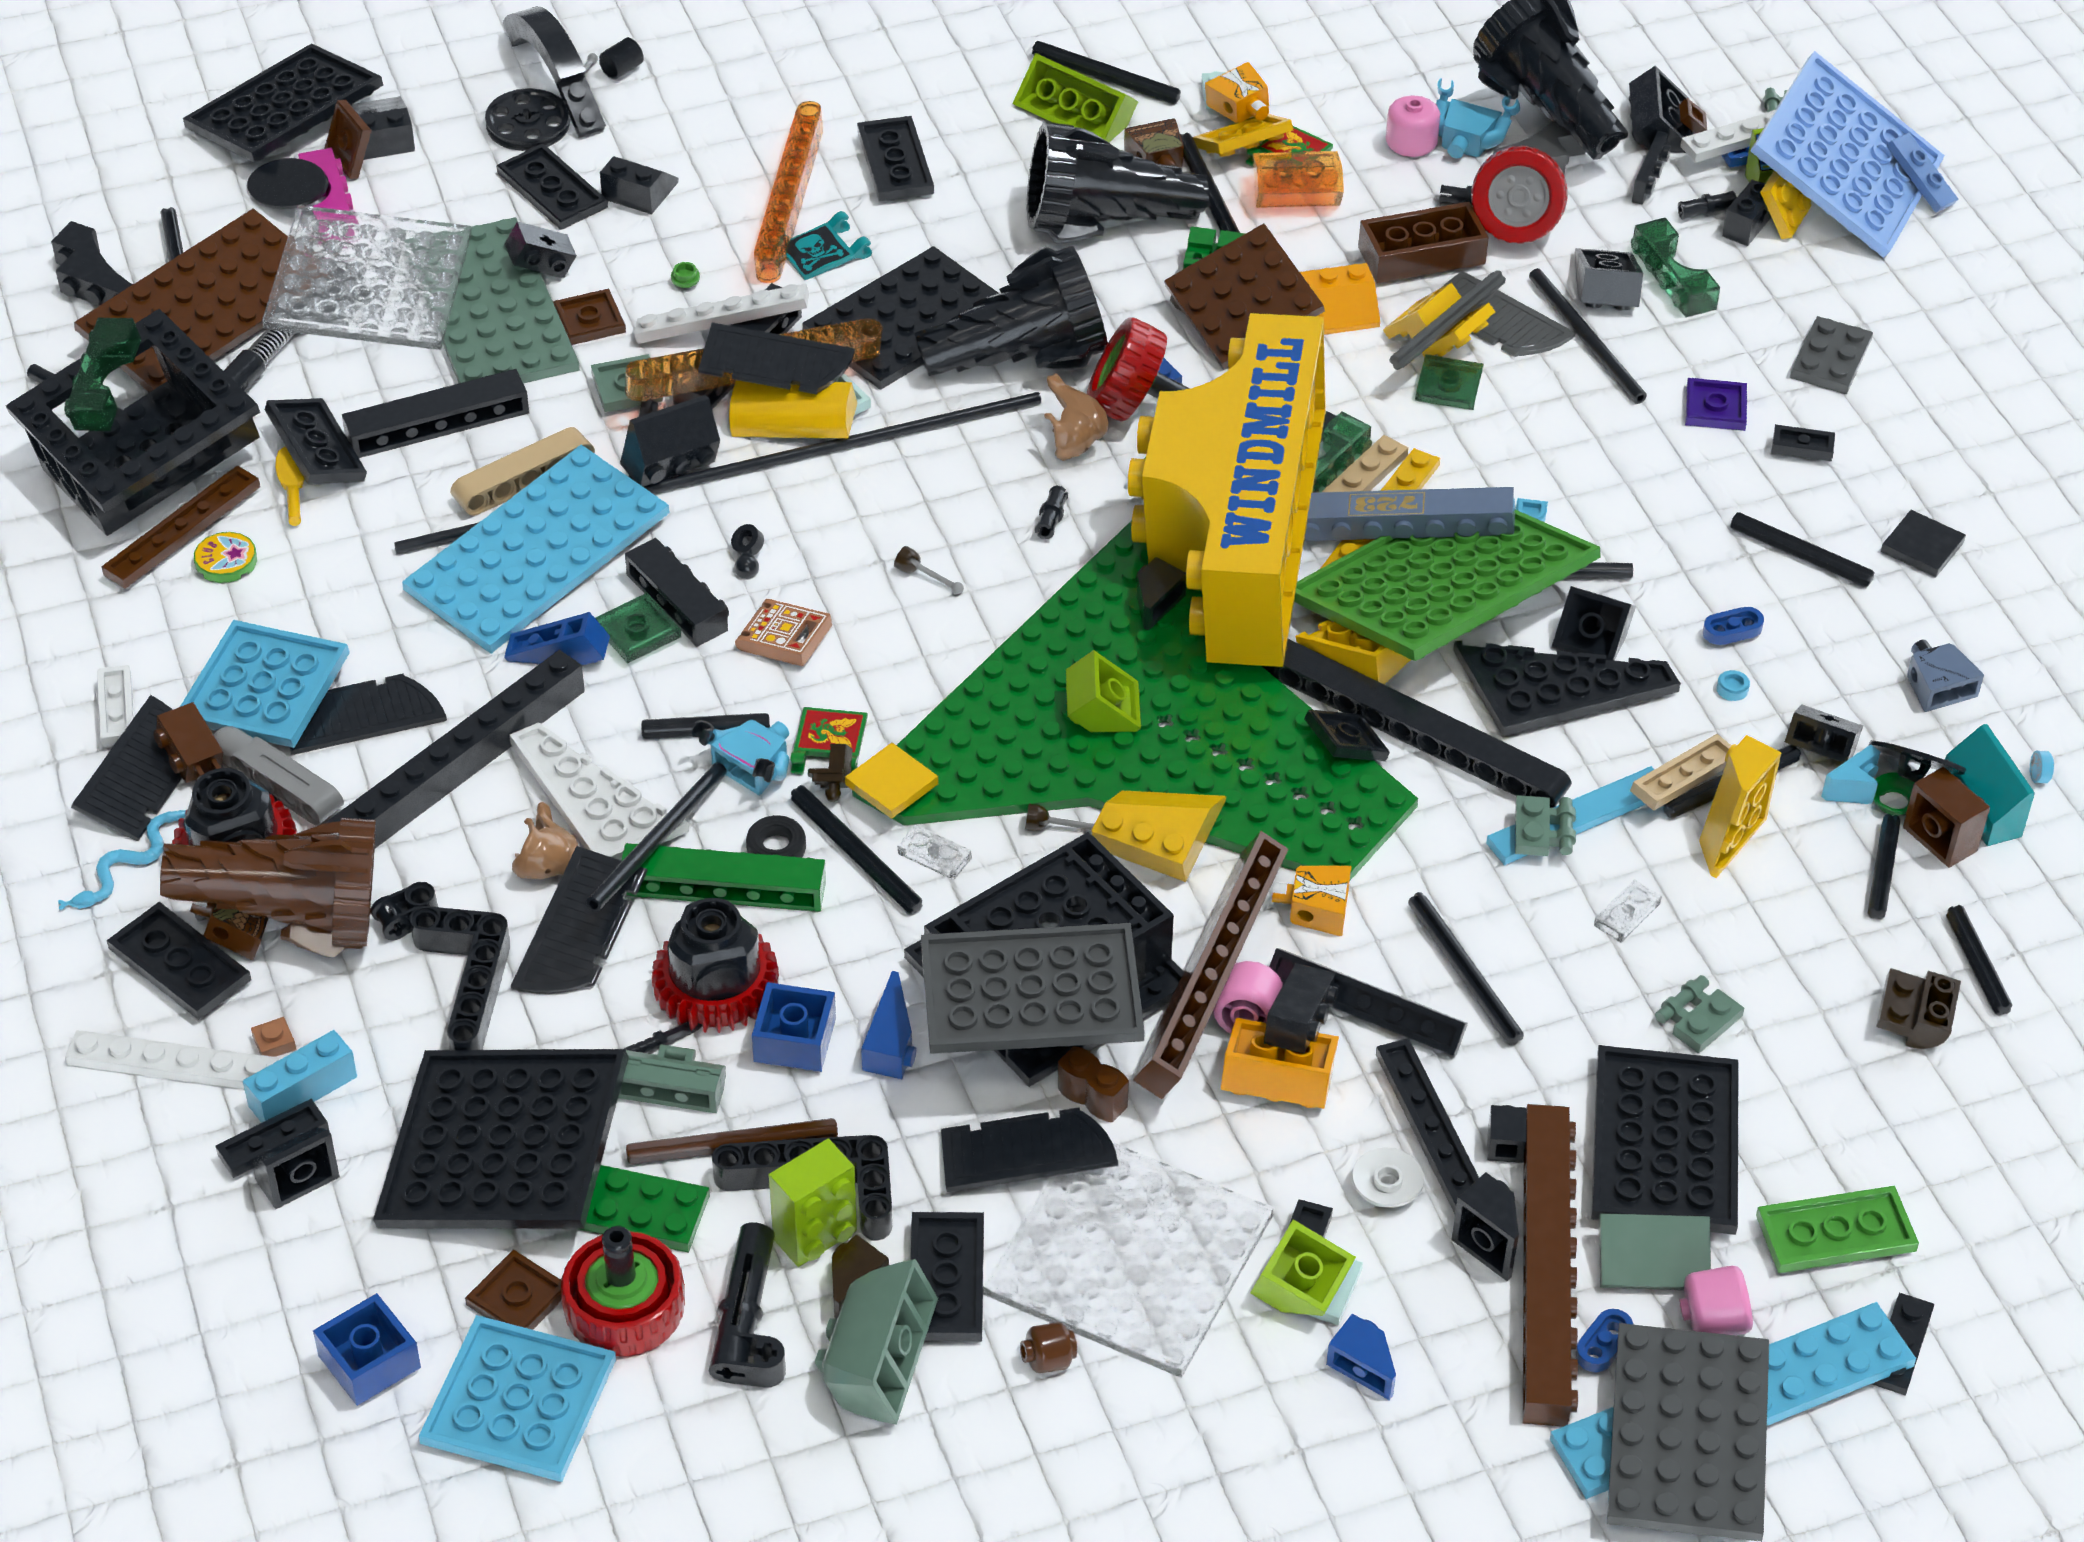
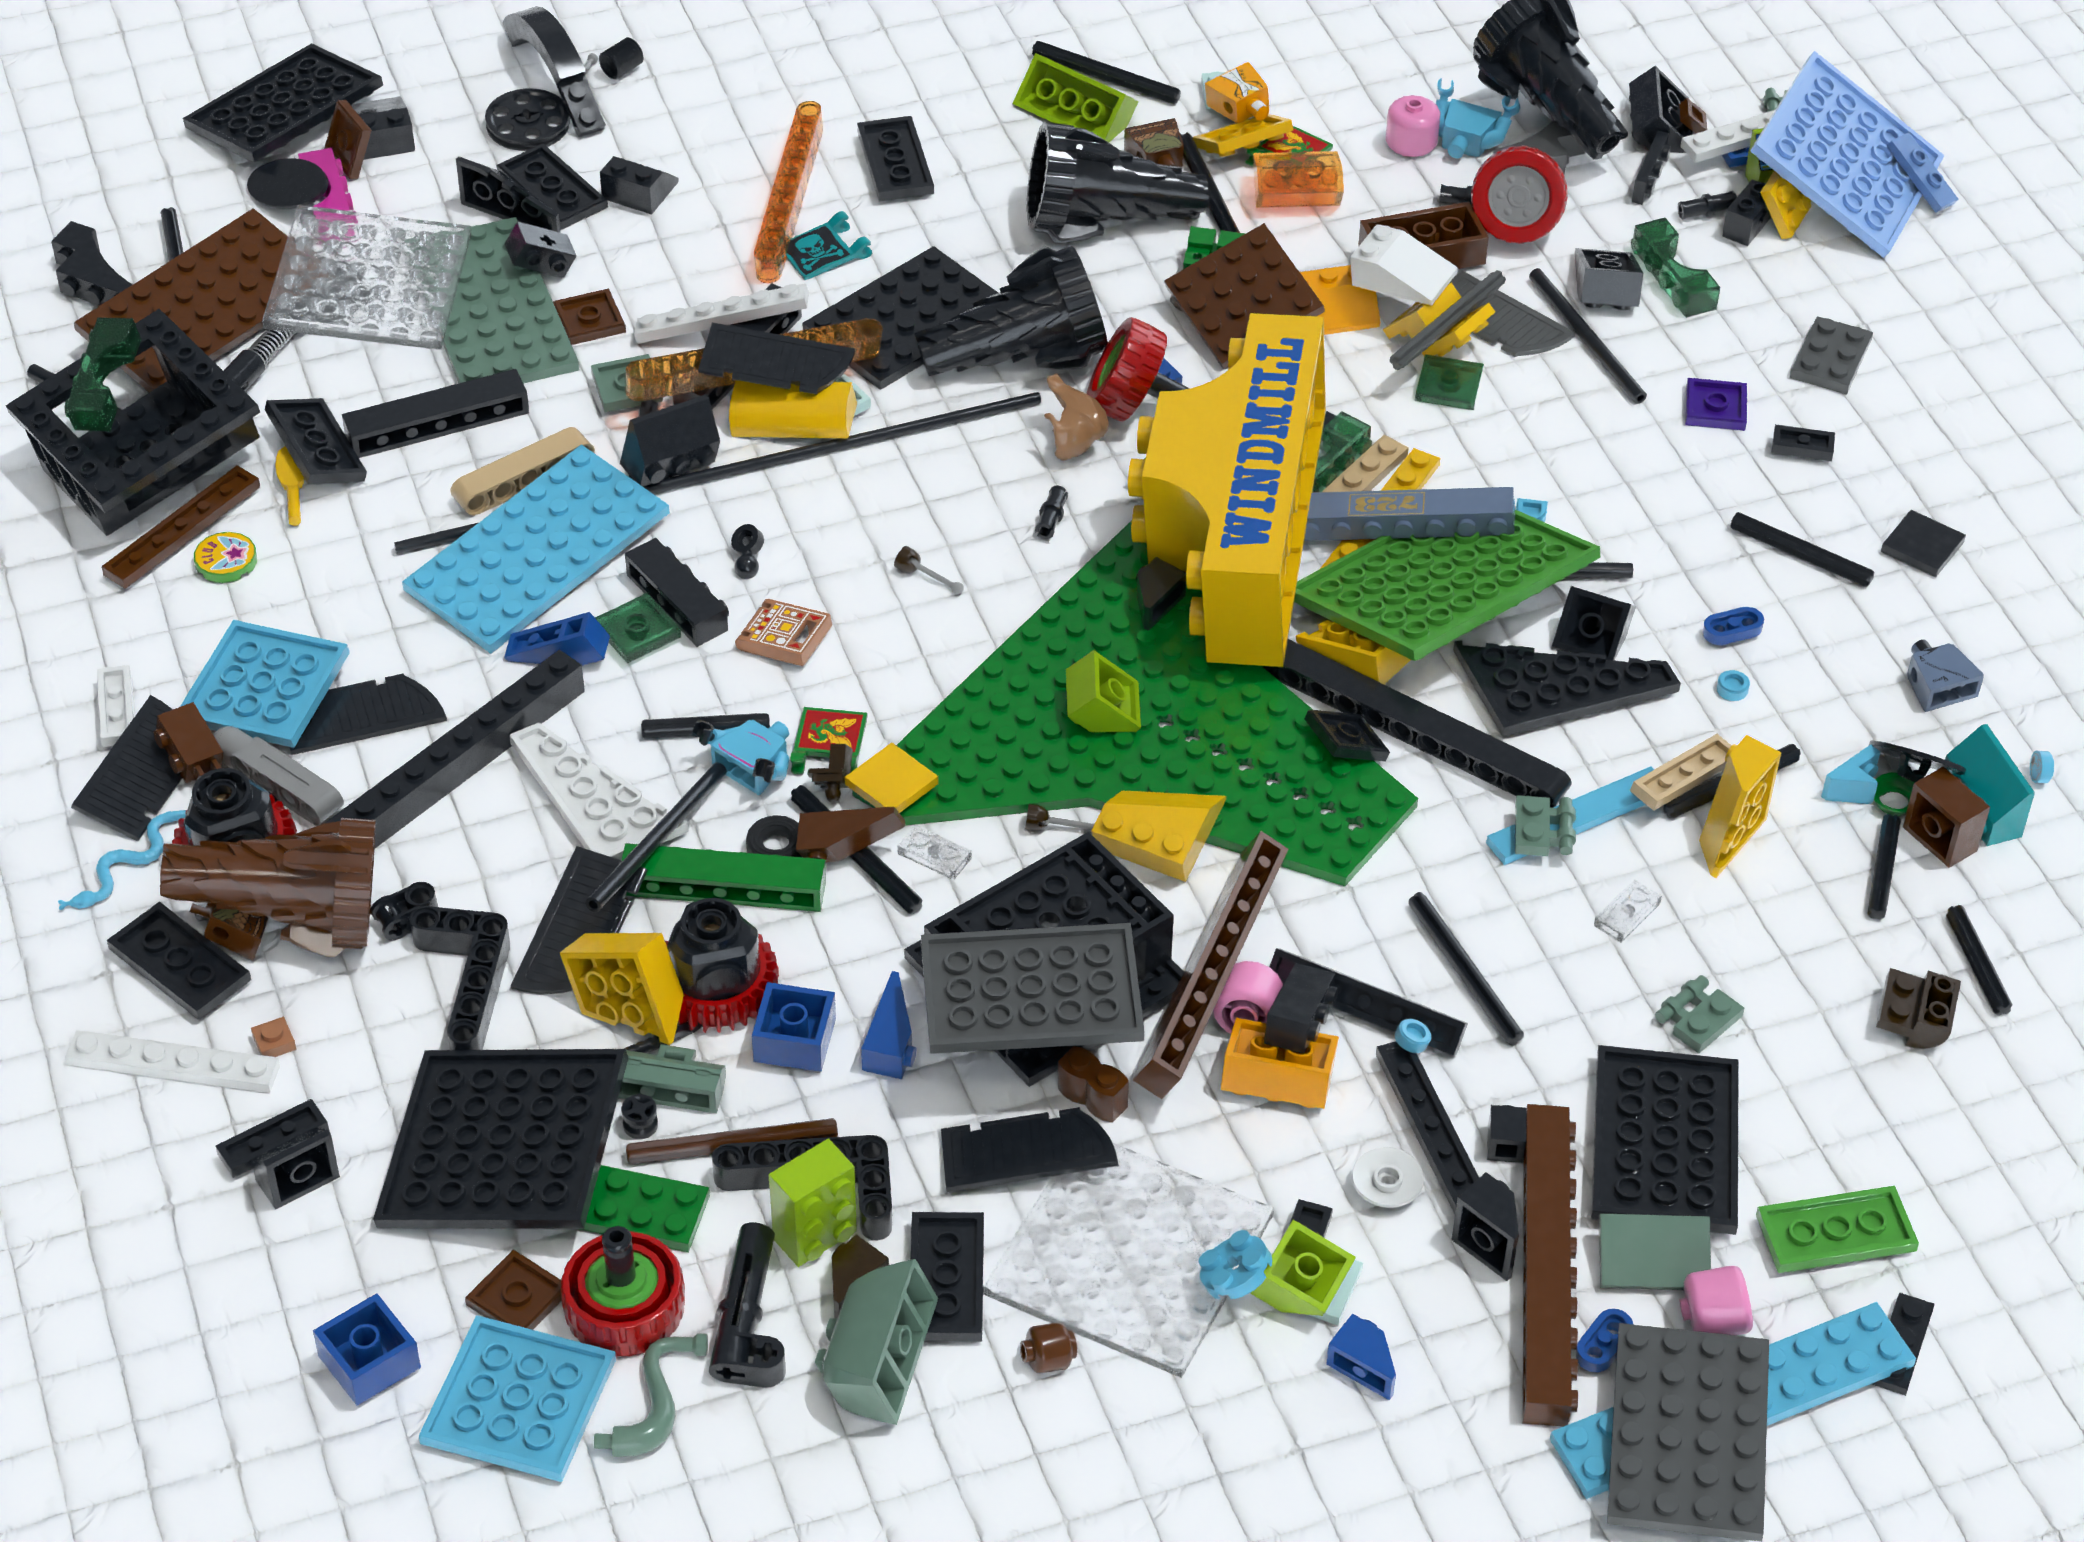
(300, 1076): medium azure brick -> none
(502, 197): none -> black wedge
(545, 848): medium nougat piece -> none
(626, 981): none -> yellow wedge
(644, 1108): none -> black wheel
(656, 1428): none -> sand green animal
(685, 275): bright green plate -> none
(844, 832): none -> reddish brown slope
(1218, 1265): none -> medium azure plate
(1317, 897): light orange torso -> none
(1400, 266): none -> white slope
(1412, 1035): none -> medium azure tile
(1823, 733): black brick -> none

